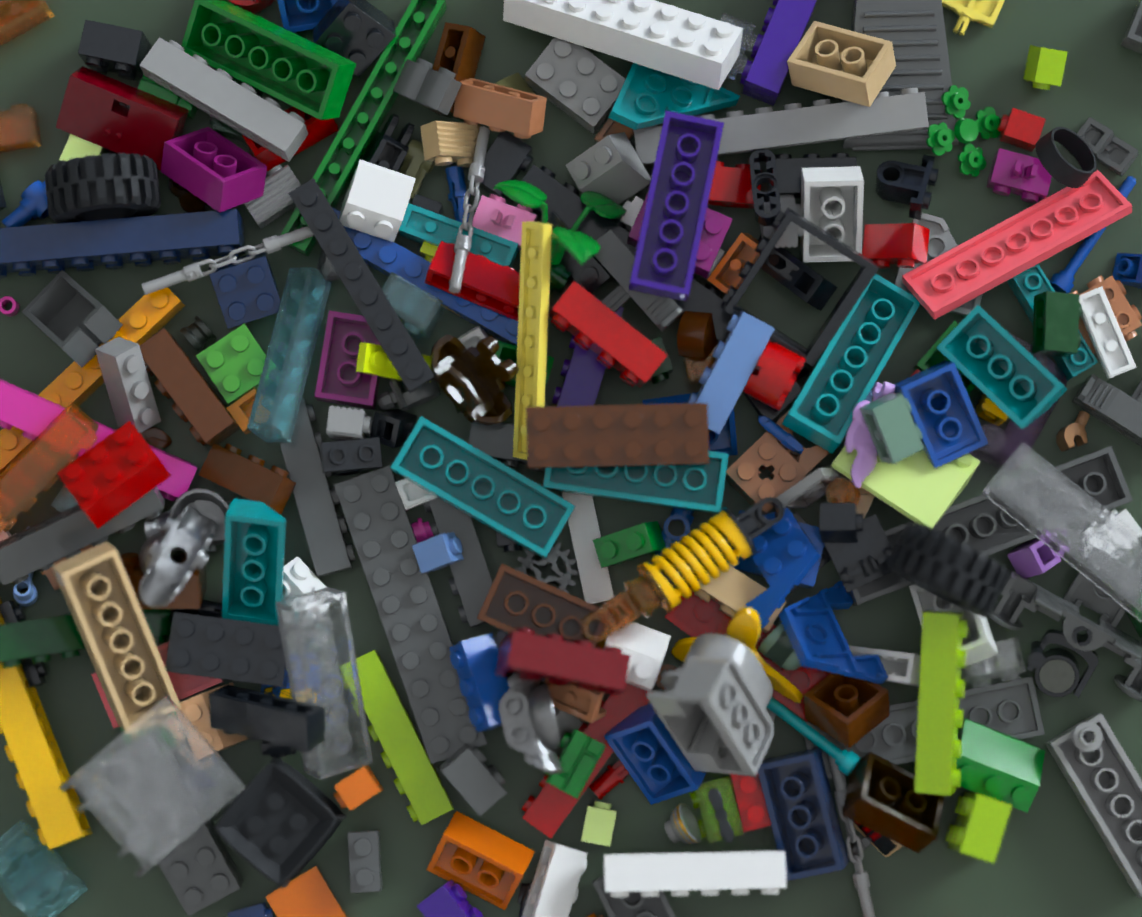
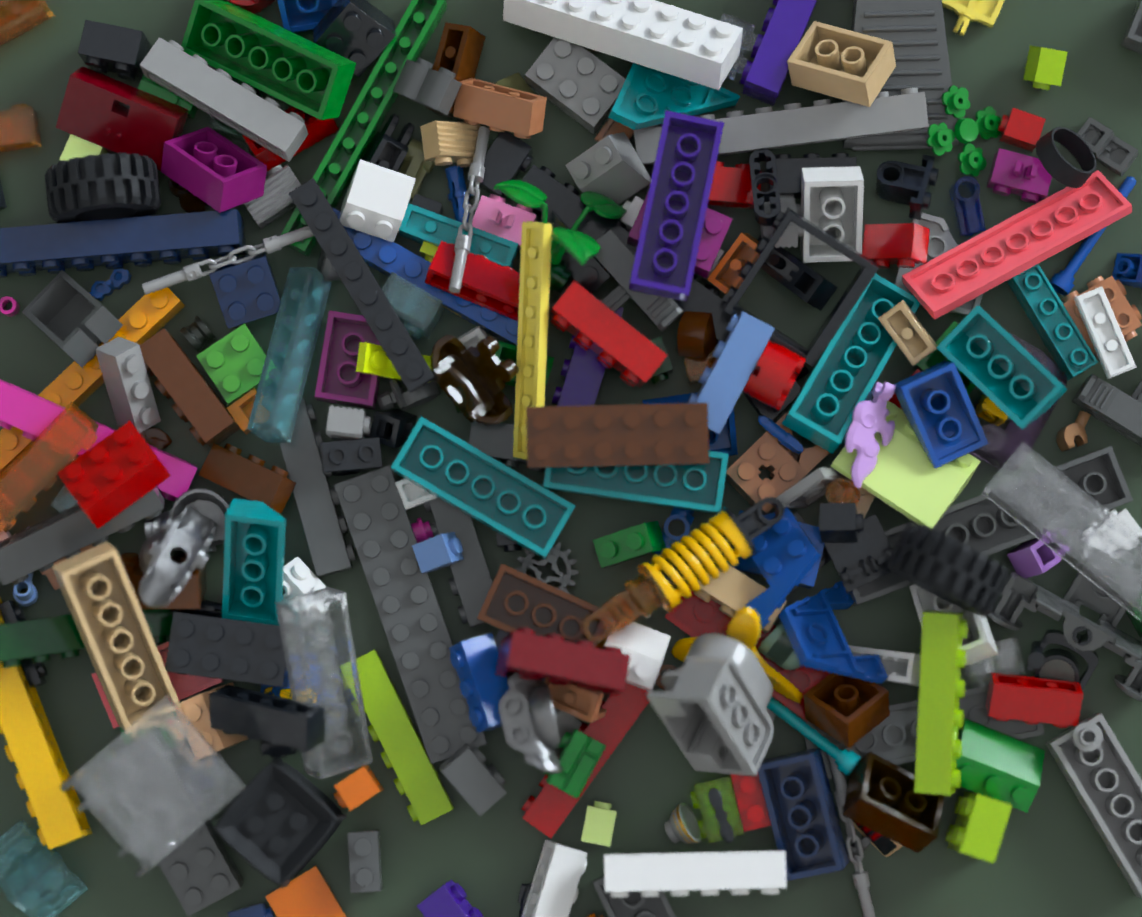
(32, 205): blue pin -> none
(105, 288): none -> blue piece
(480, 860): orange slope -> none
(583, 530): white tile -> none
(609, 779): red axle -> none
(653, 756): blue slope -> none
(892, 427): sand green brick -> none
(908, 332): none -> tan slope
(968, 210): none -> clear blue piece
(1034, 700): none -> red brick
(1056, 324): dark green brick -> none

